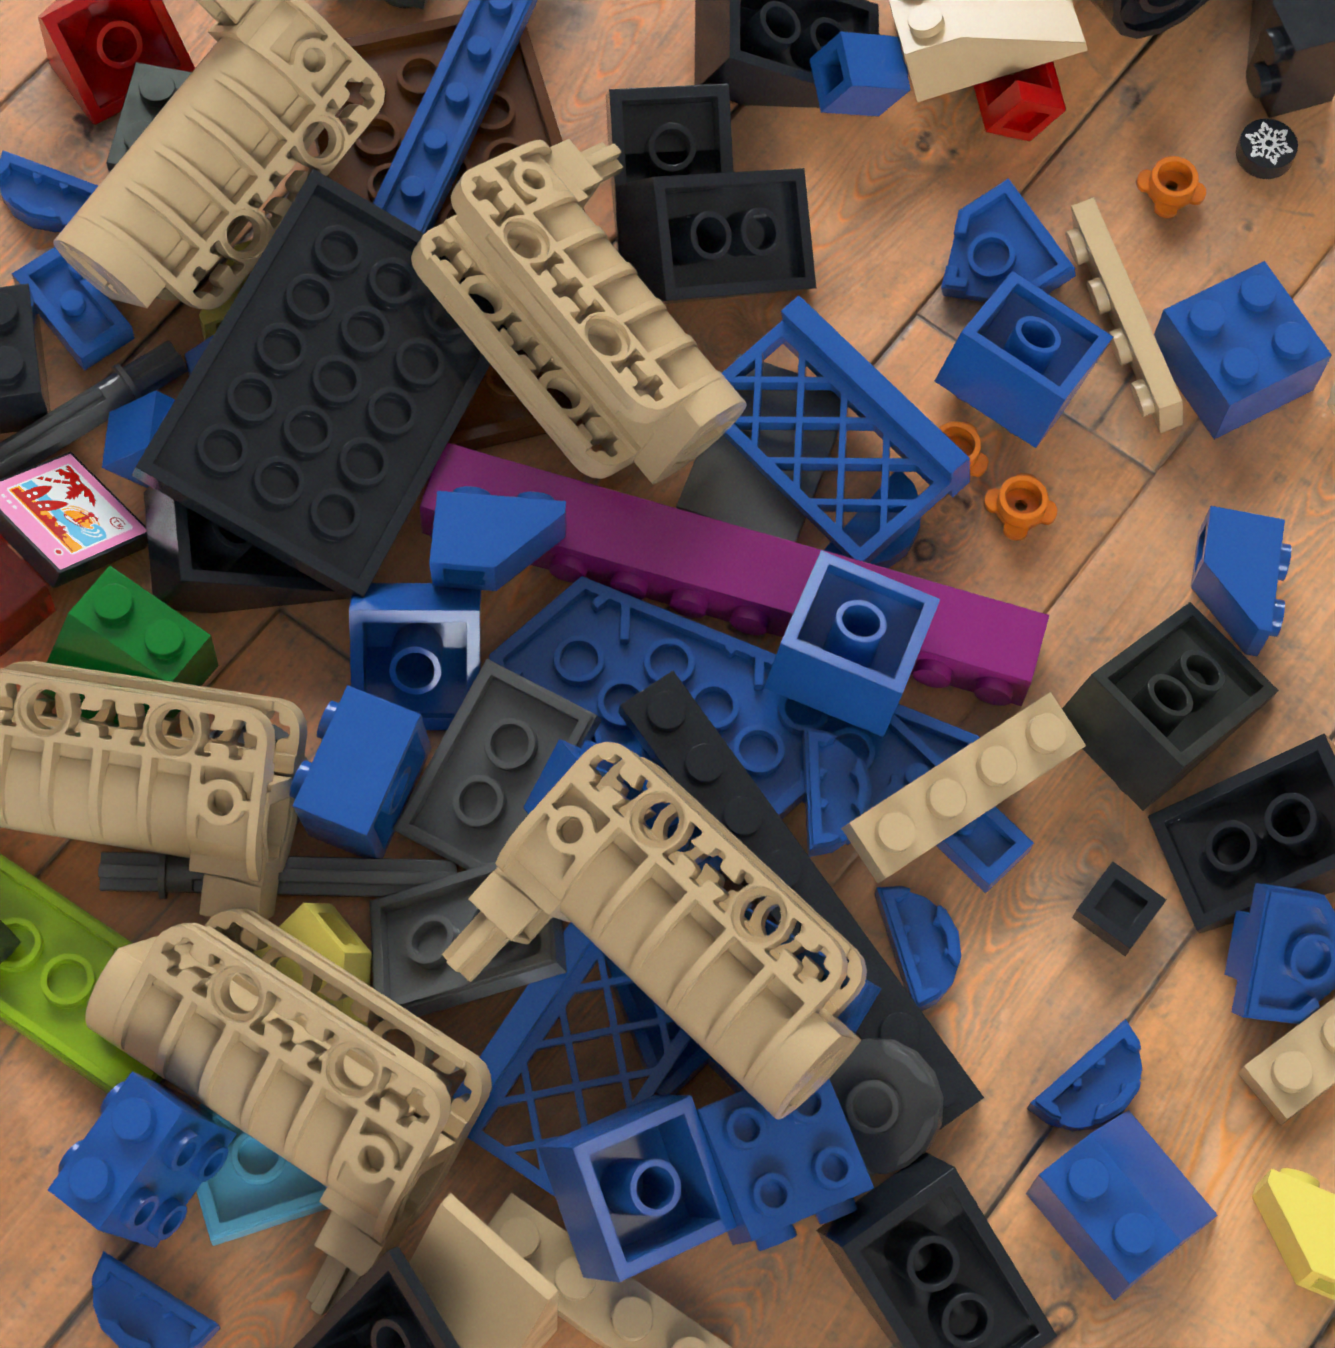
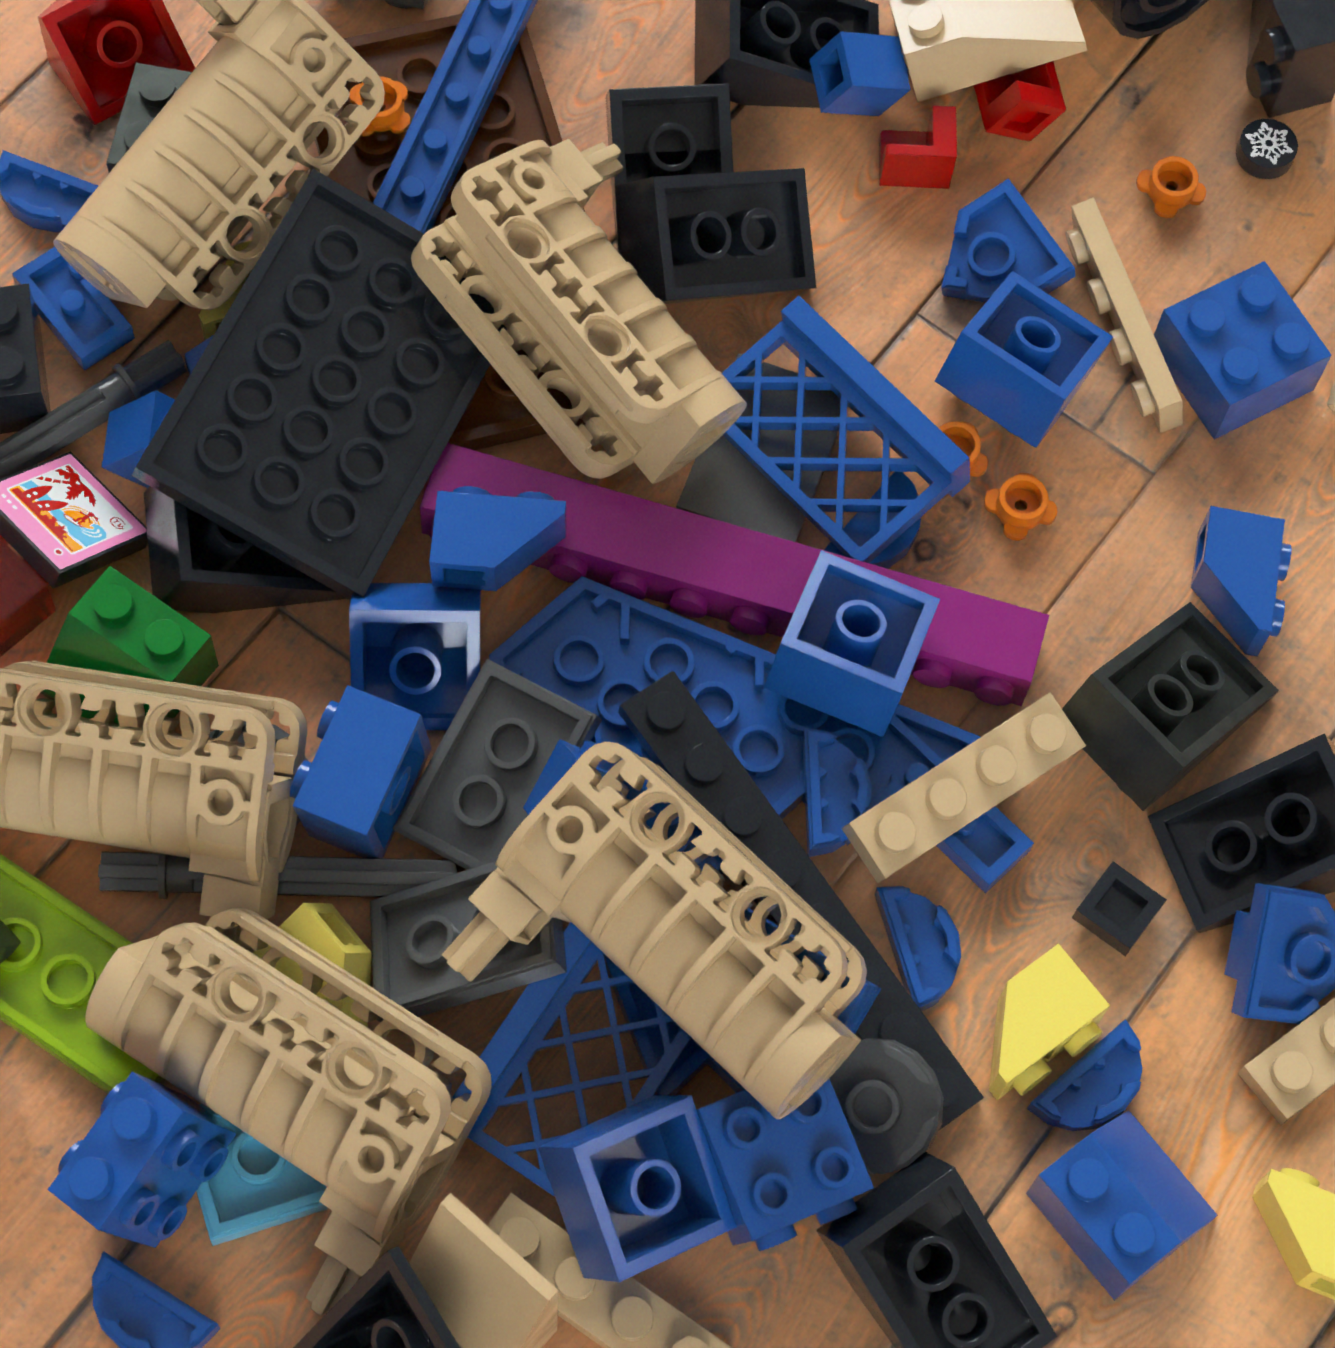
(394, 116): none -> orange plate
(918, 156): none -> red panel
(1038, 1017): none -> light yellow slope

